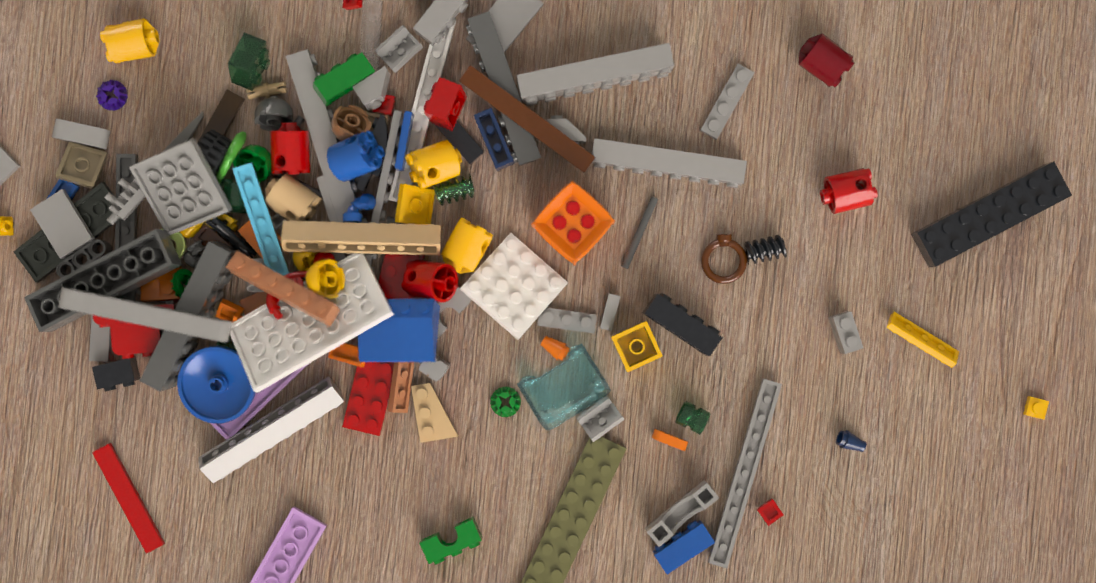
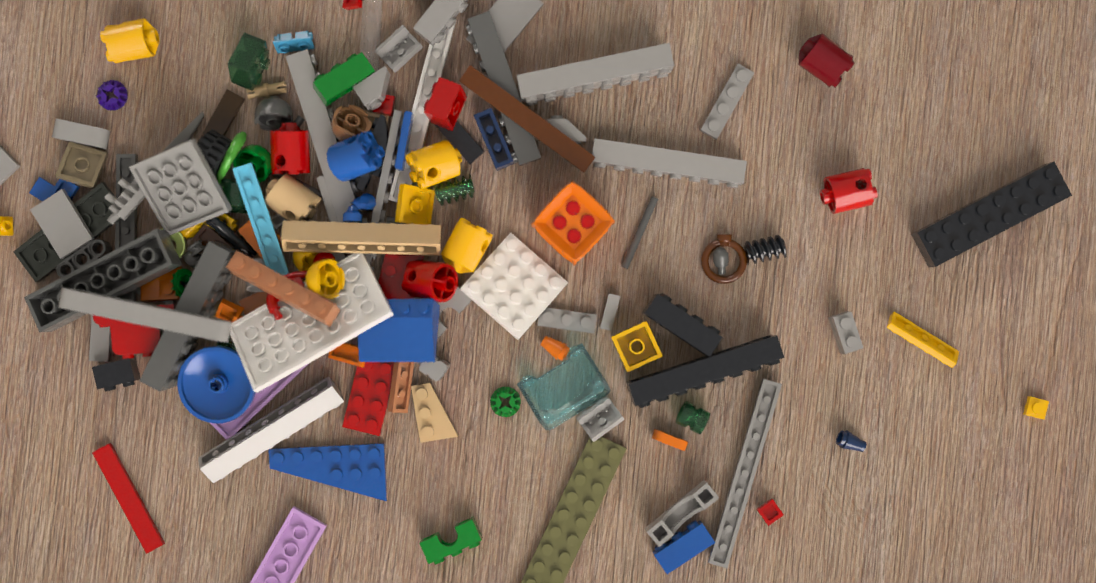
(41, 189): none -> blue tile
(285, 43): none -> dark azure hinge
(348, 467): none -> blue wing
(705, 369): none -> black brick
(721, 260): none -> dark grey cylinder

